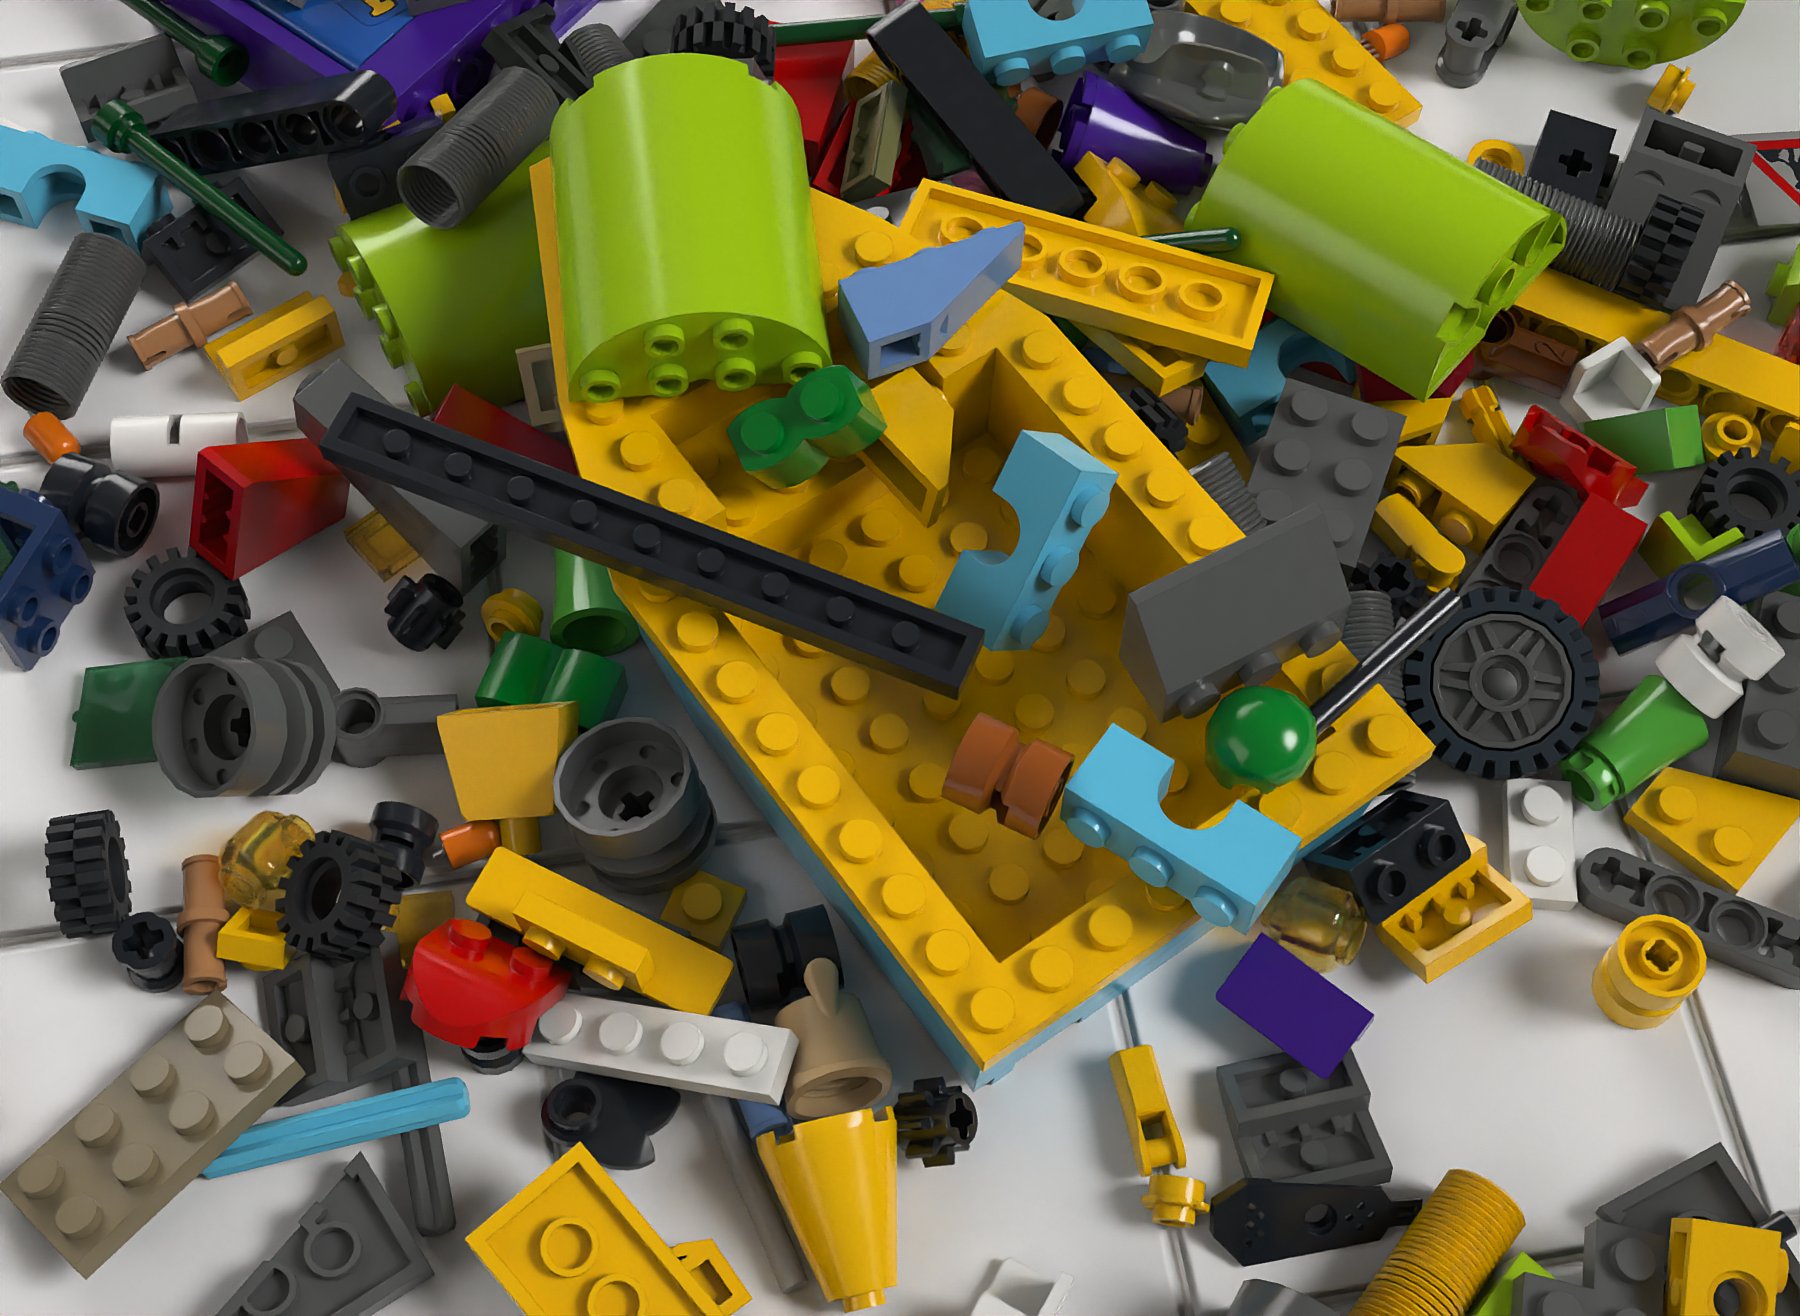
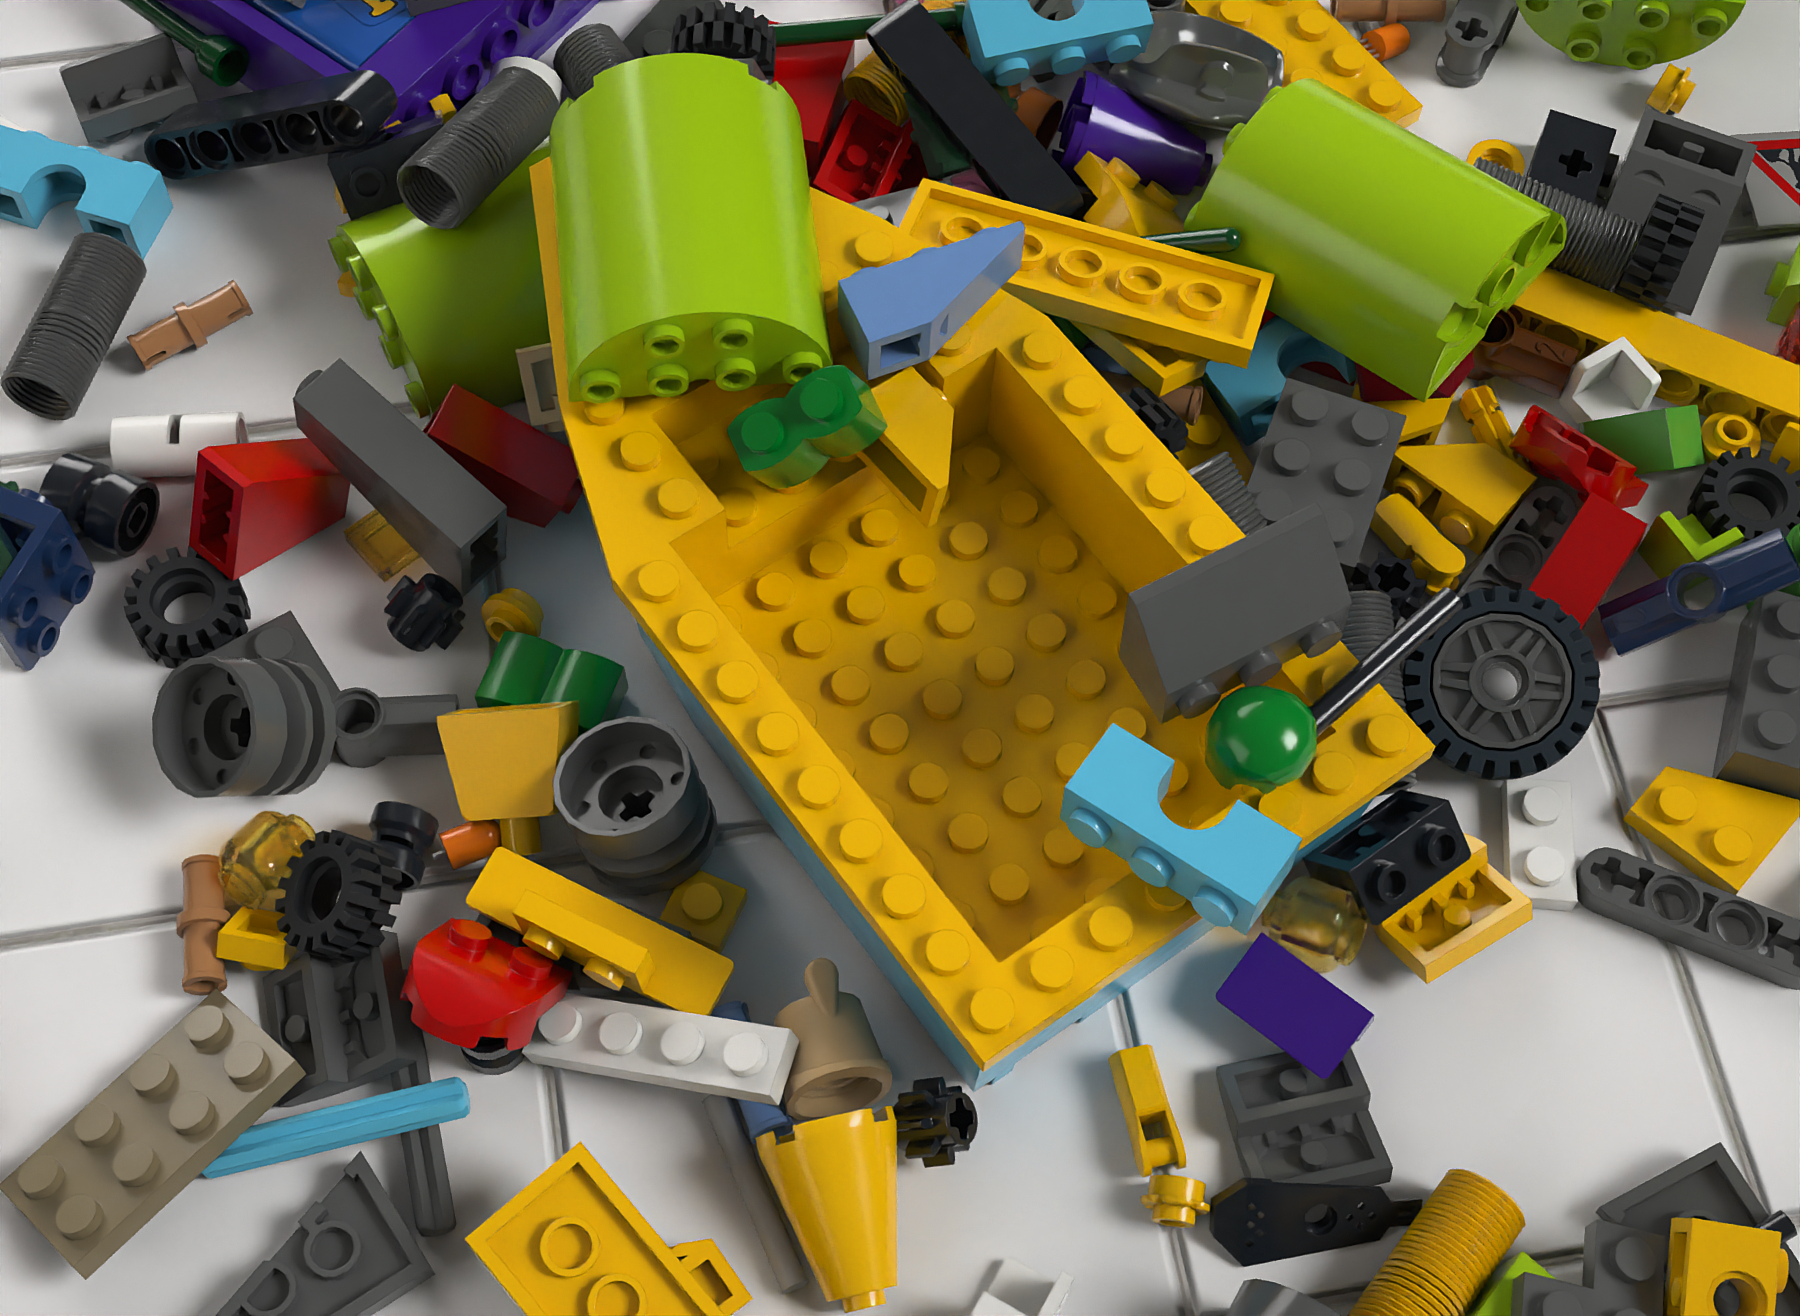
(49, 436): orange piece -> none
(88, 873): black tyre -> none
(118, 713): clear green piece -> none
(125, 132): dark green piece -> none
(132, 947): black bush -> none
(200, 249): black bracket -> none
(276, 344): yellow panel -> none
(418, 917): clear yellow tile -> none
(532, 45): pearl dark grey wing -> none
(587, 609): bright green plant -> none
(618, 1118): black plate -> none
(655, 545): black plate -> none
(775, 957): black wheel -> none
(874, 143): olive plate -> none
(1008, 776): dark orange wheel -> none
(1058, 500): medium azure arch -> none
(1634, 743): bright green plant -> none
(1648, 971): yellow wheel -> none
(1694, 326): medium nougat pin -> none
(1714, 680): white wheel -> none

